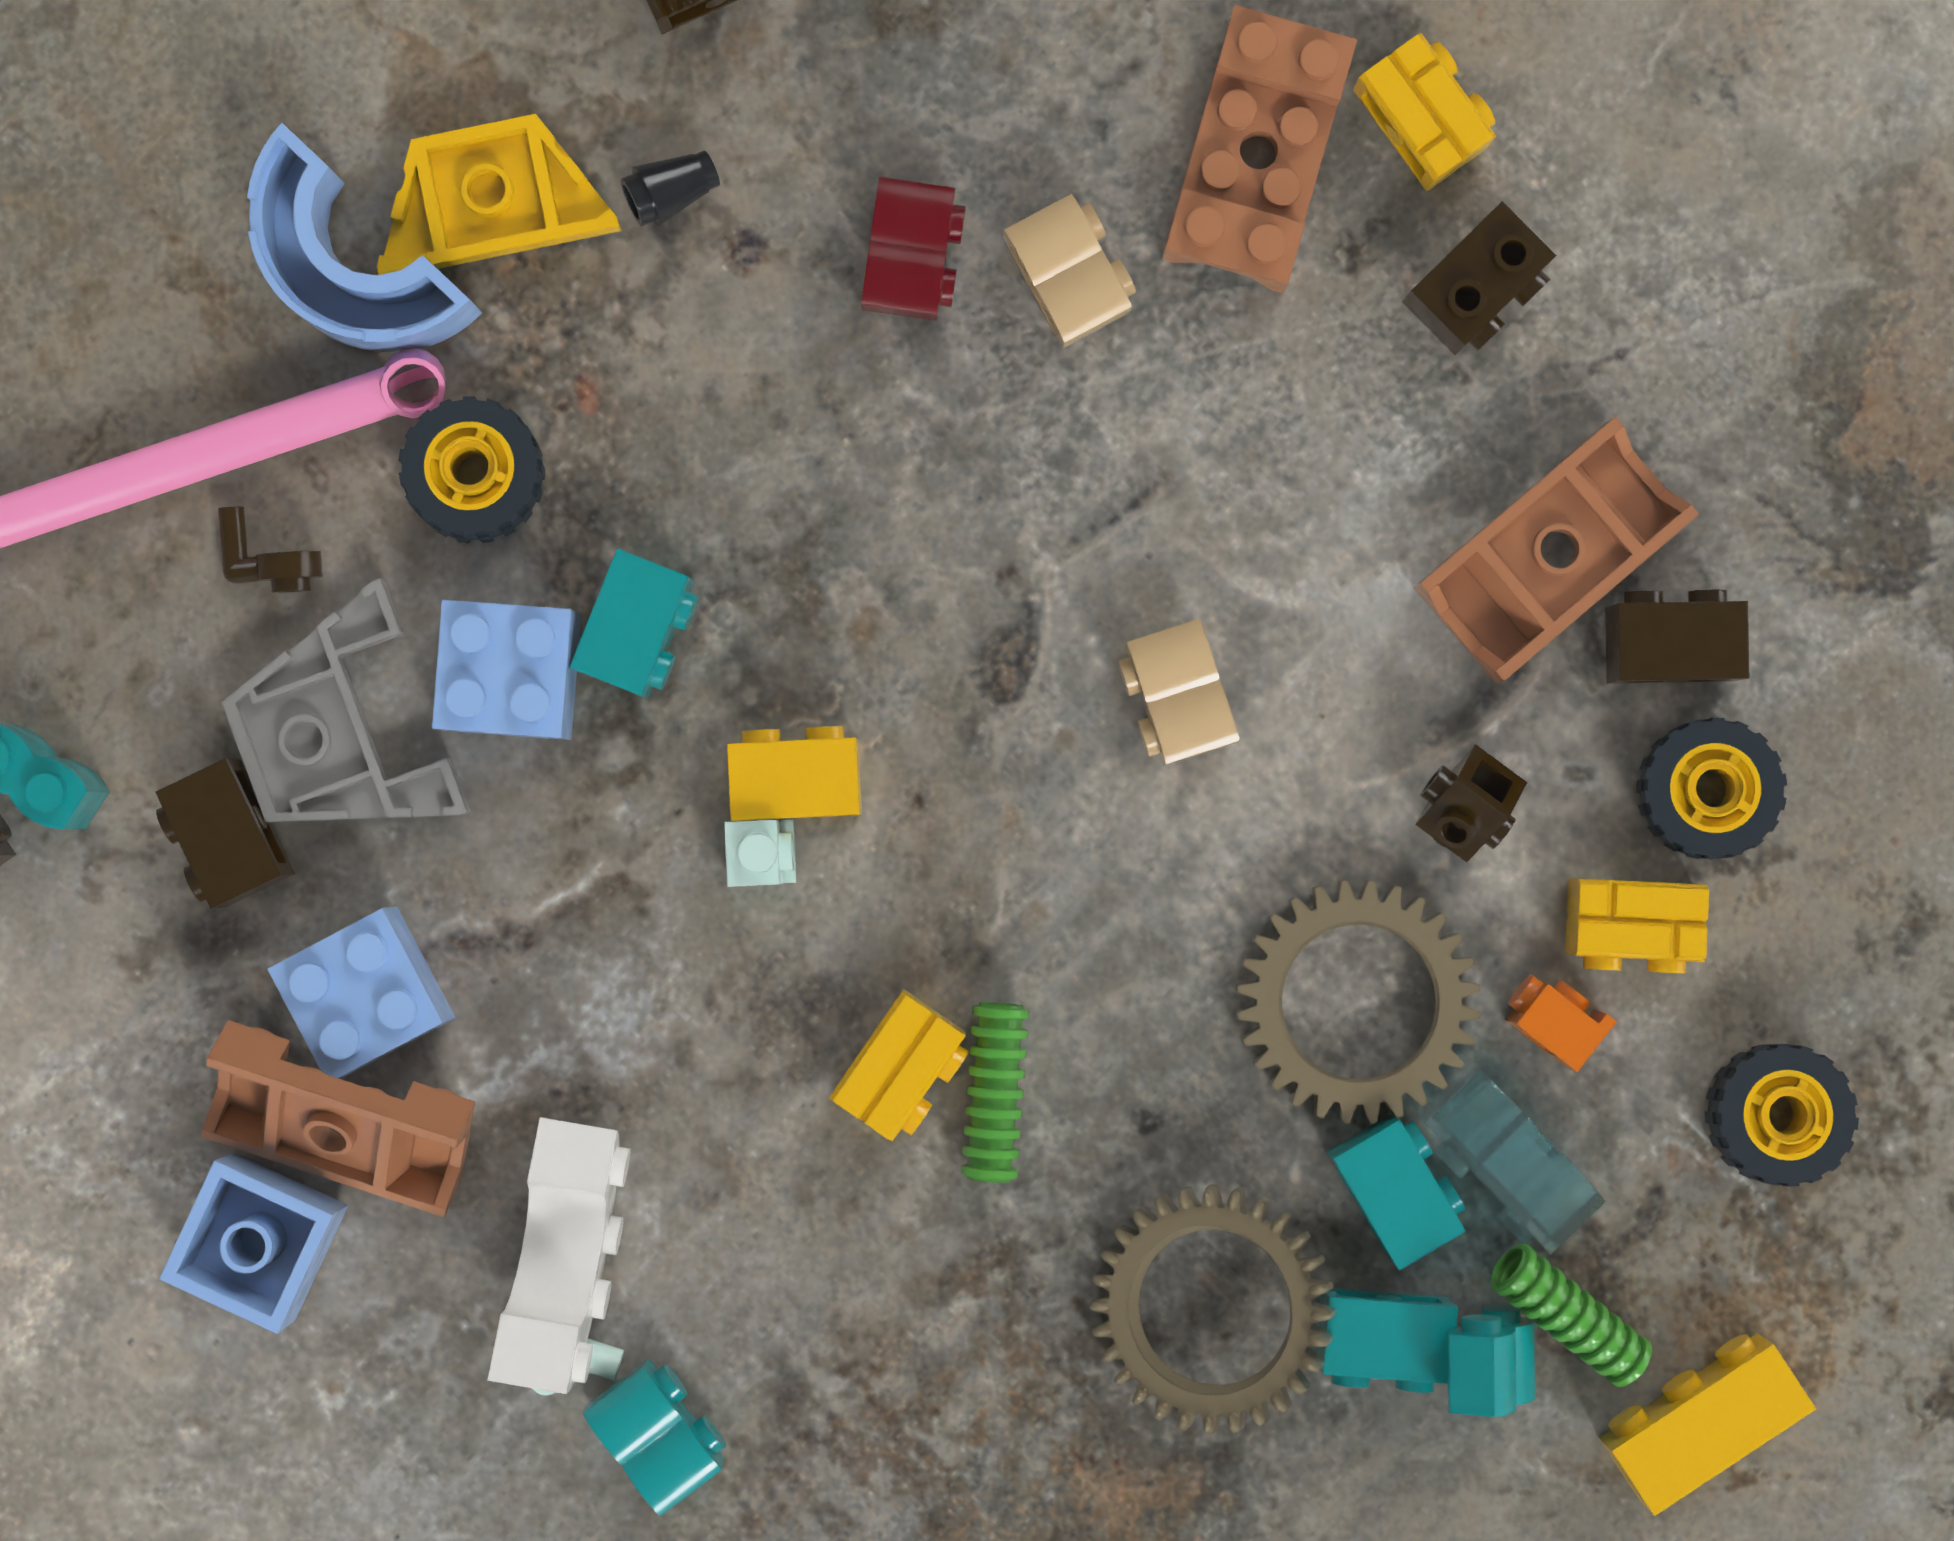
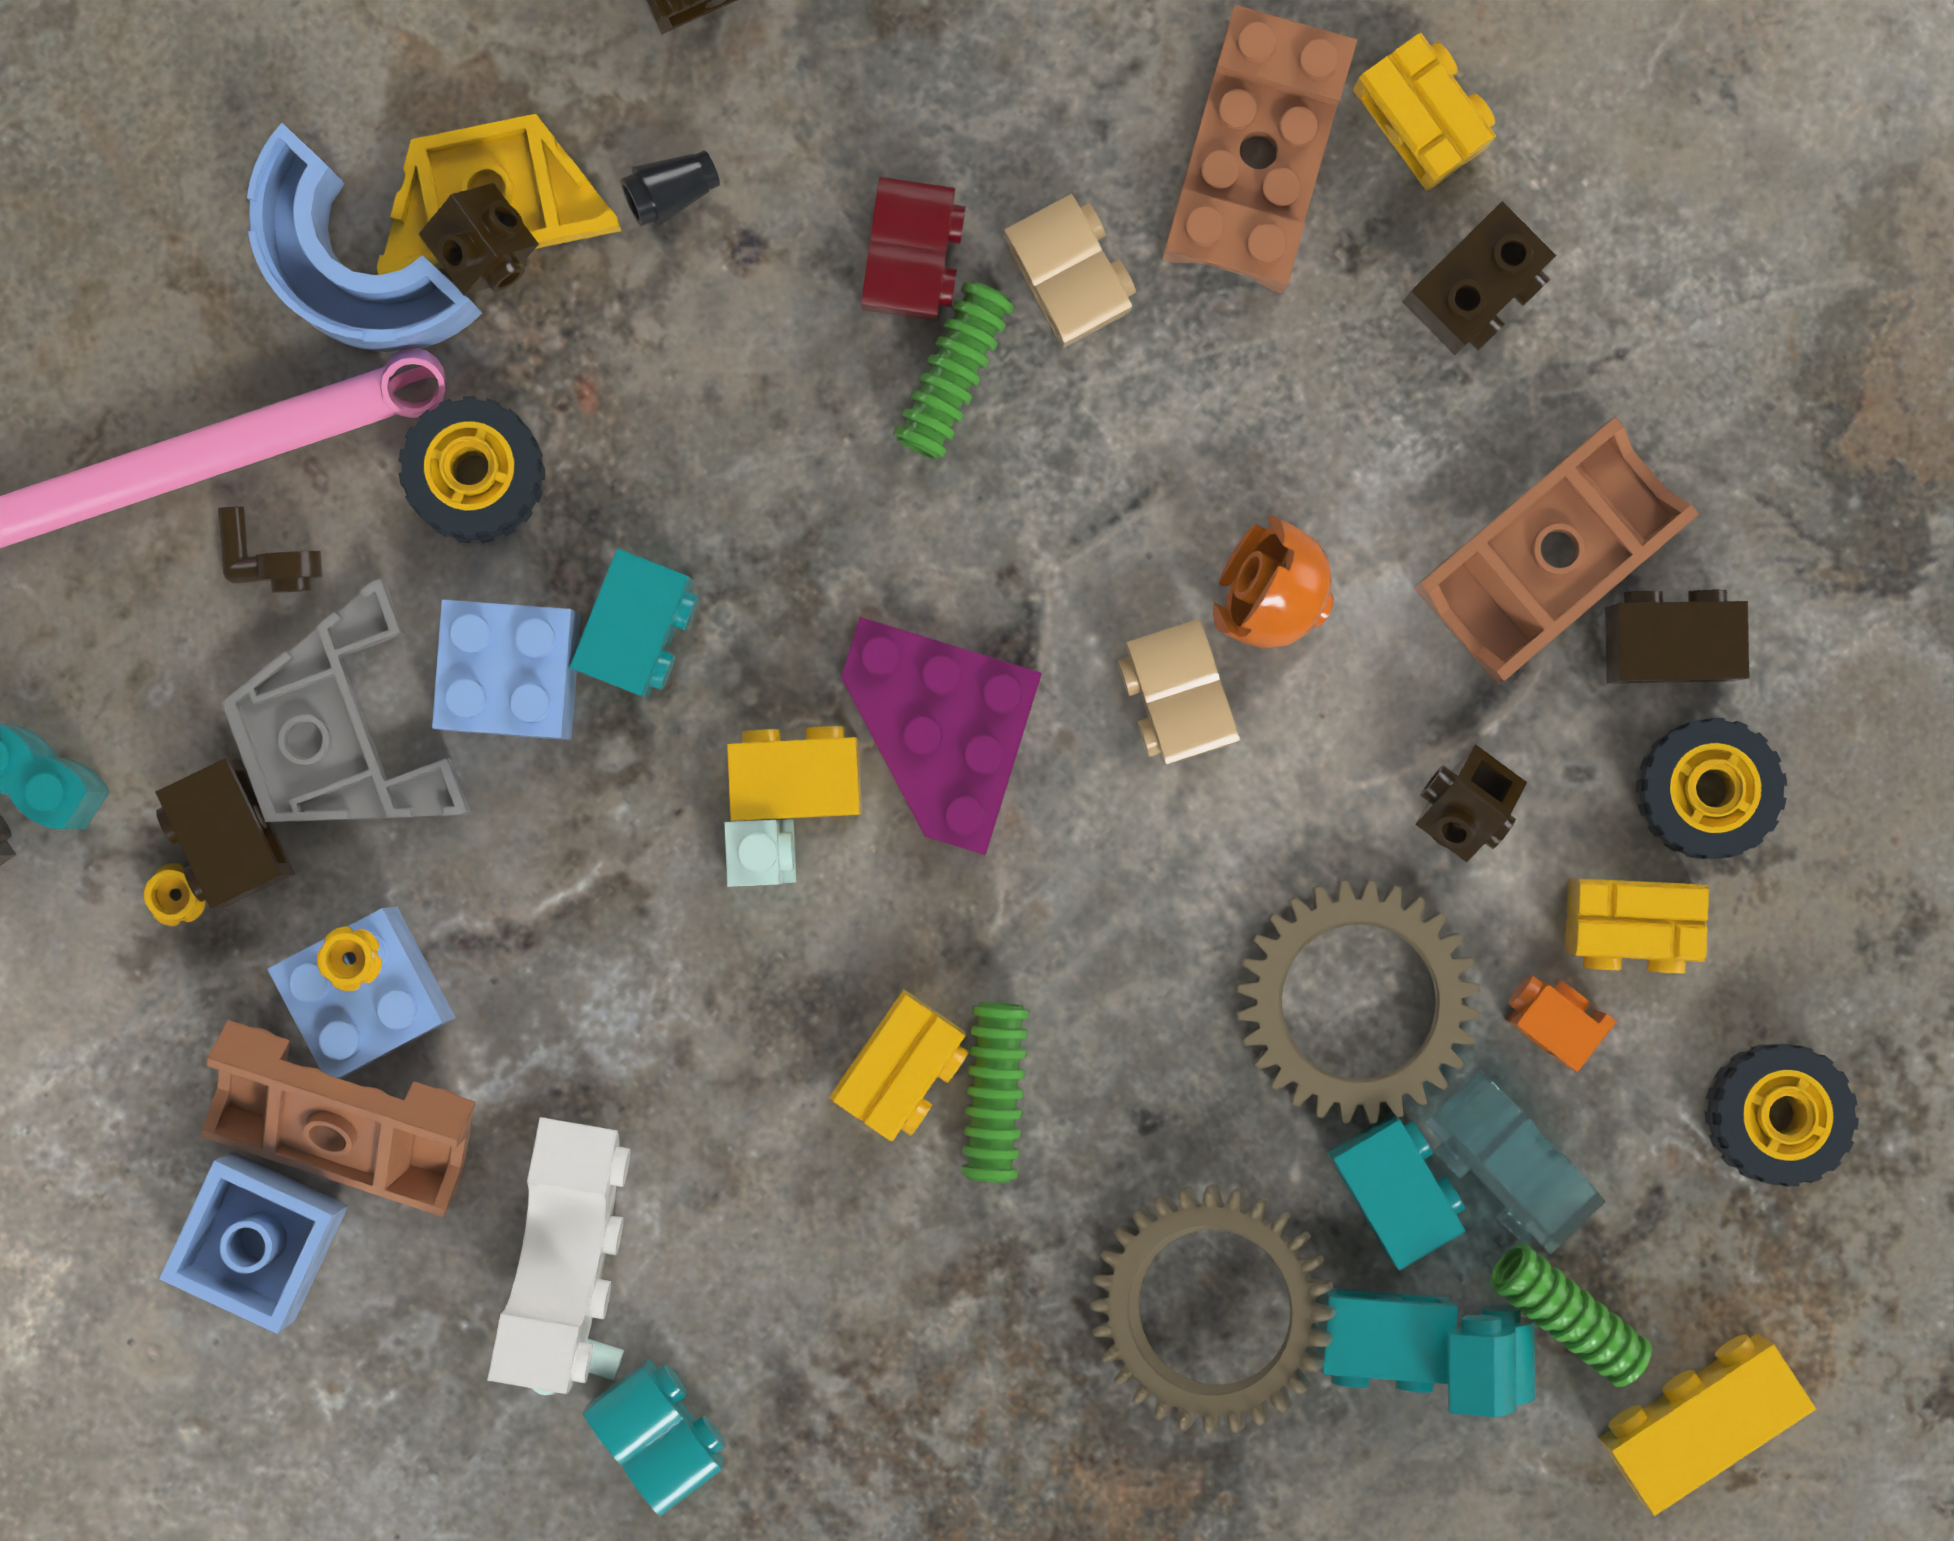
(159, 901): none -> yellow plate
(332, 963): none -> yellow plate
(479, 240): none -> dark brown brick
(942, 725): none -> magenta plate
(954, 369): none -> bright green piece
(1276, 588): none -> orange cylinder

